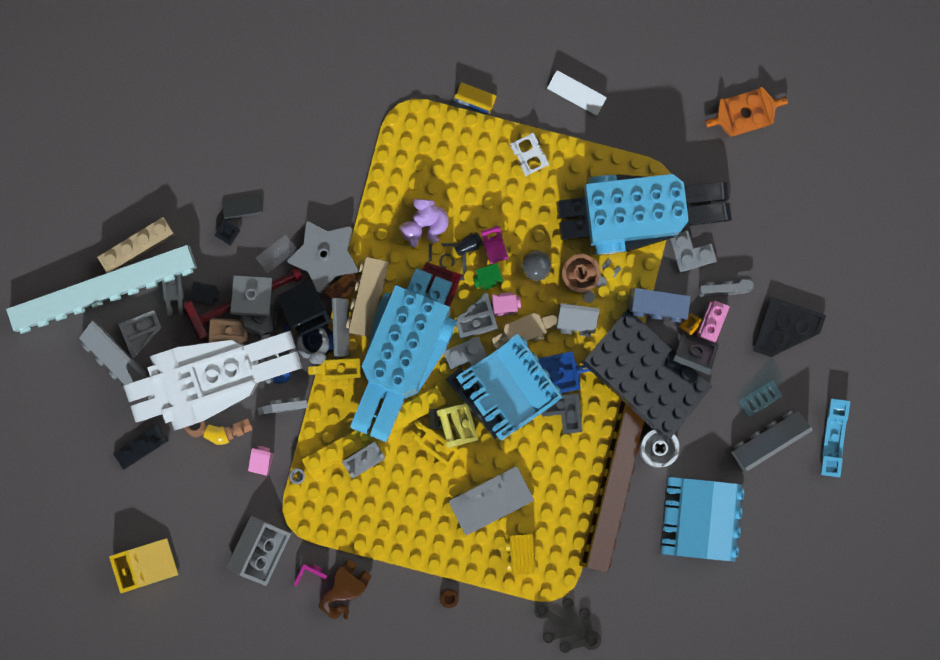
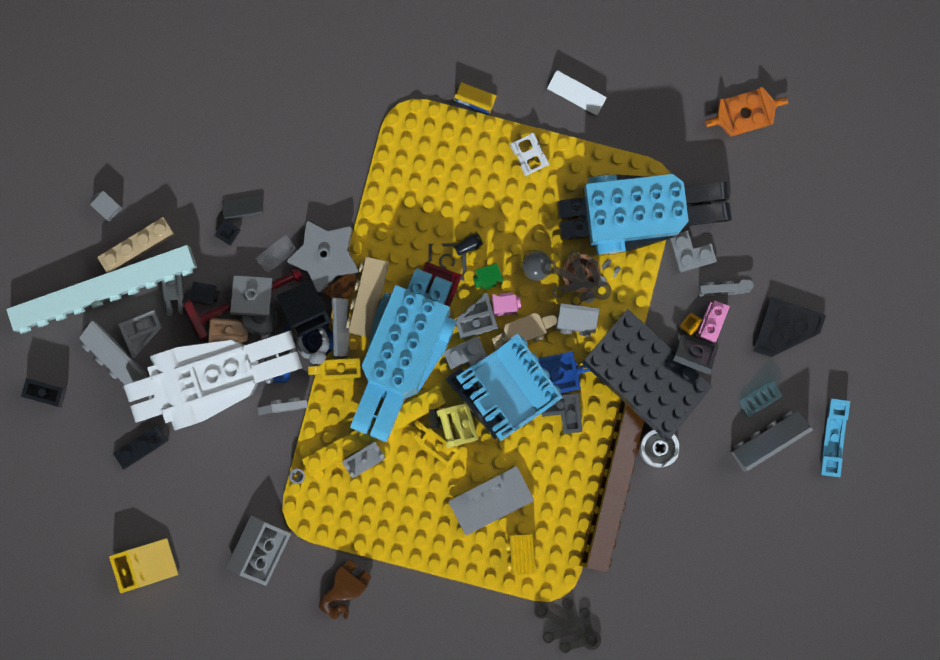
(43, 392): none -> black brick
(105, 205): none -> light grey brick
(220, 435): piece -> none
(260, 460): bright pink slope -> none
(313, 568): dark pink bracket -> none
(426, 215): lavender animal -> none
(449, 598): reddish brown plate -> none
(494, 245): dark pink bracket -> none
(579, 280): none -> clear smoke plant
(658, 304): sand blue brick -> none
(705, 519): medium azure hinge -> none

